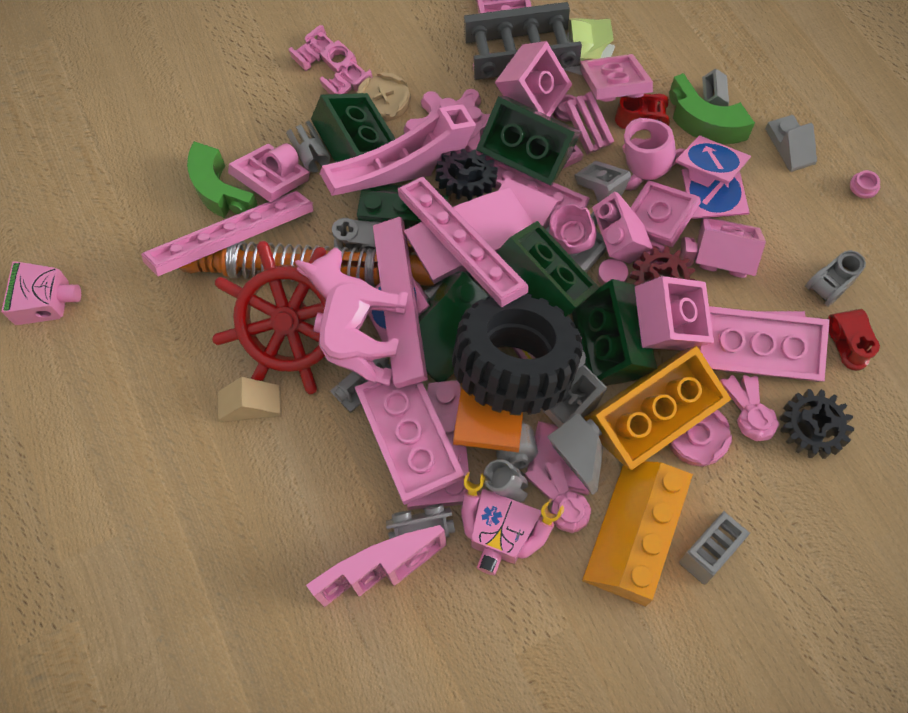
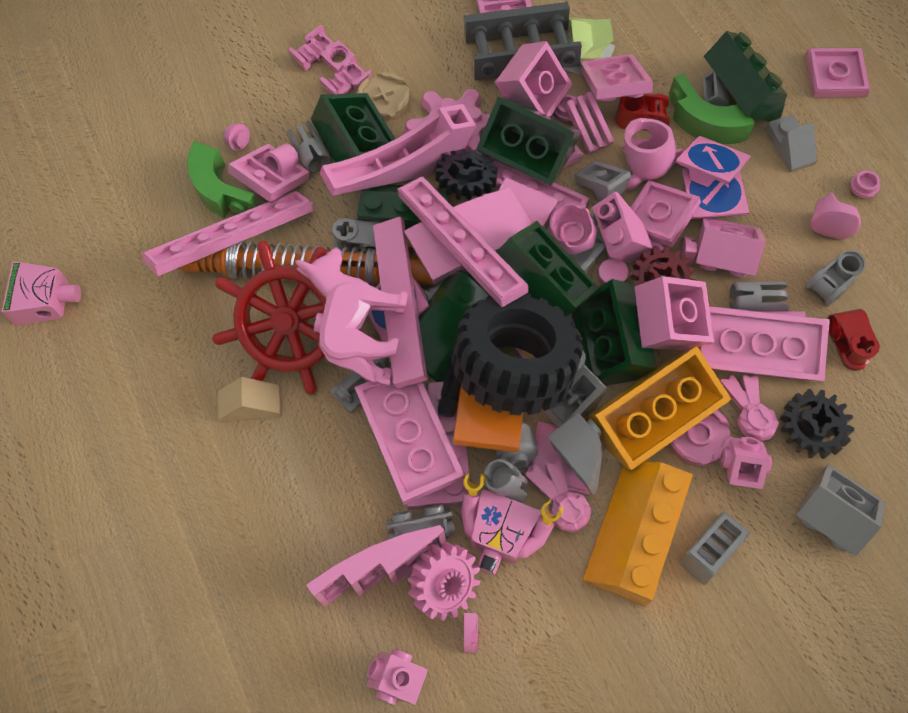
(236, 136): none -> bright pink plate
(396, 677): none -> bright pink brick
(443, 580): none -> bright pink gear
(449, 392): none -> black axle
(470, 632): none -> bright pink tile
(746, 462): none -> bright pink brick
(747, 77): none -> dark green slope
(759, 296): none -> light grey arm
(835, 218): none -> bright pink hair
(837, 72): none -> bright pink tile
(842, 511): none -> light grey slope

